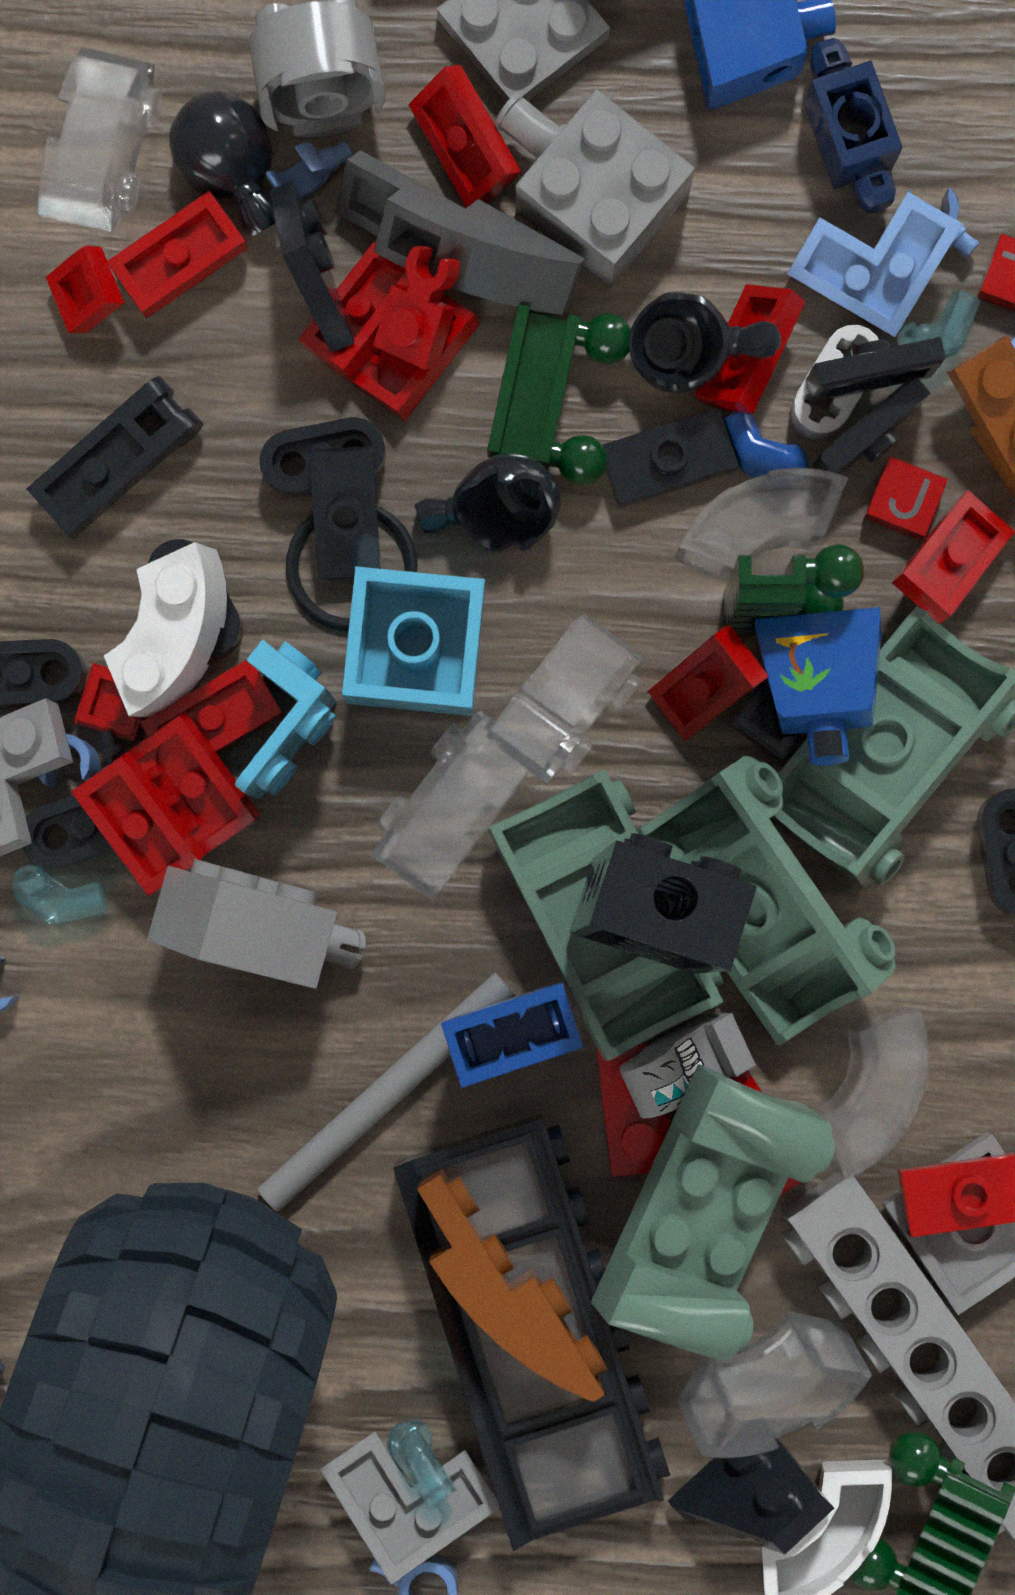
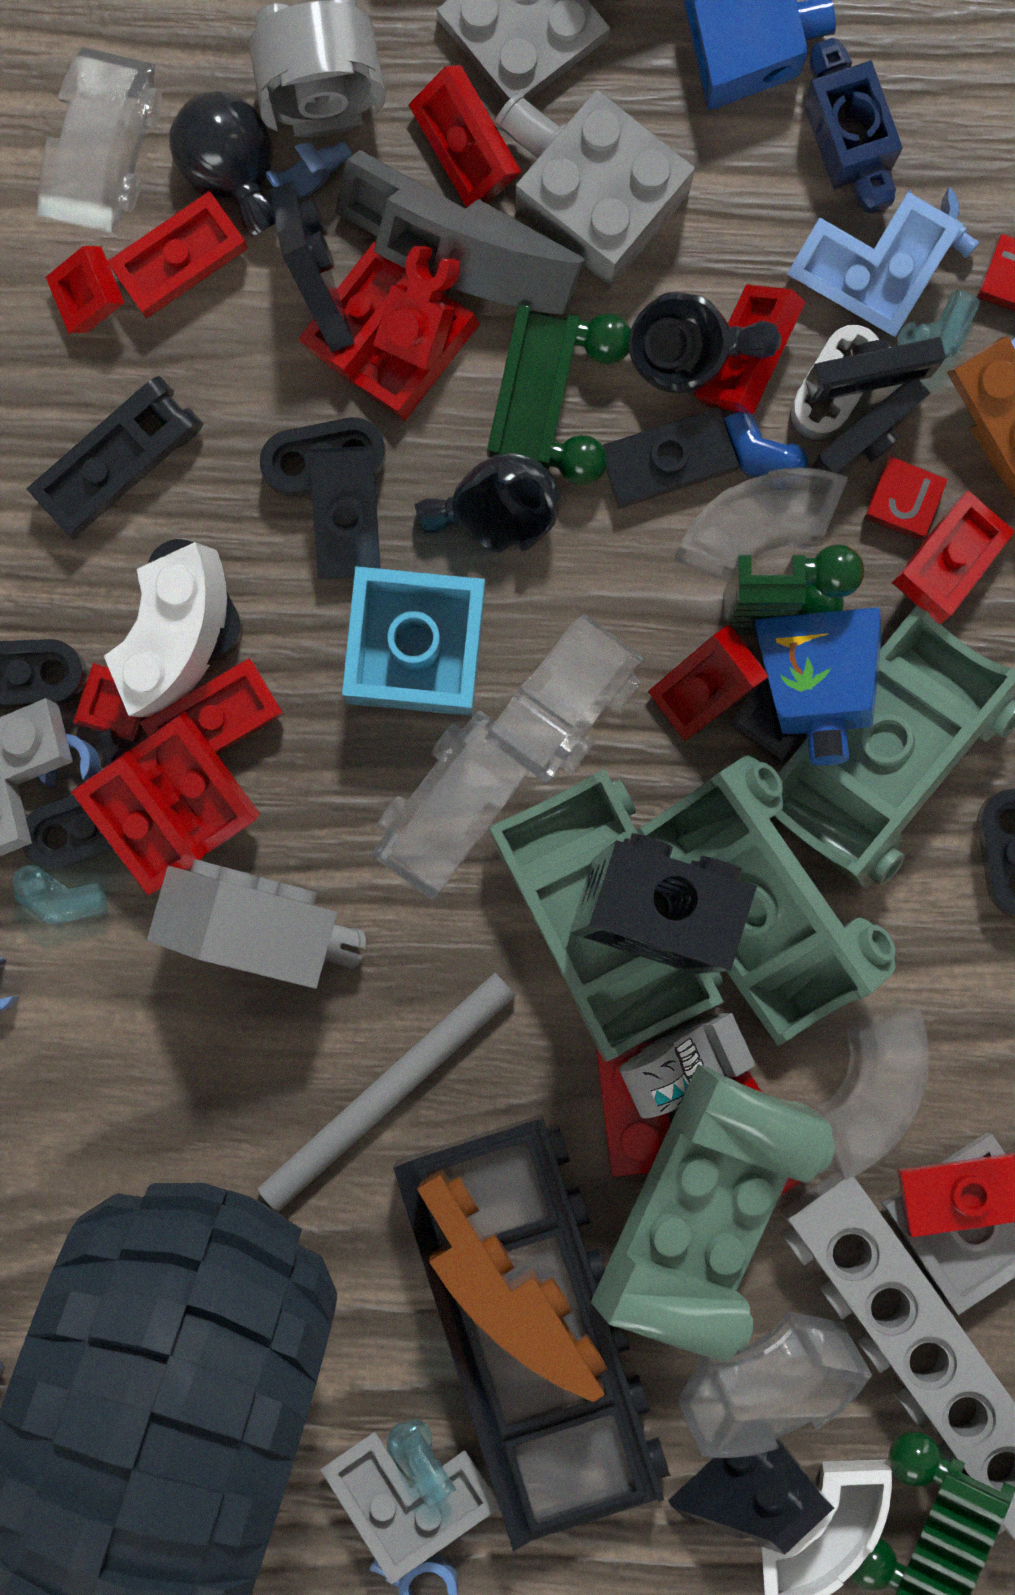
(292, 566): black tyre -> none
(305, 722): medium azure bracket -> none
(511, 1034): blue torso -> none

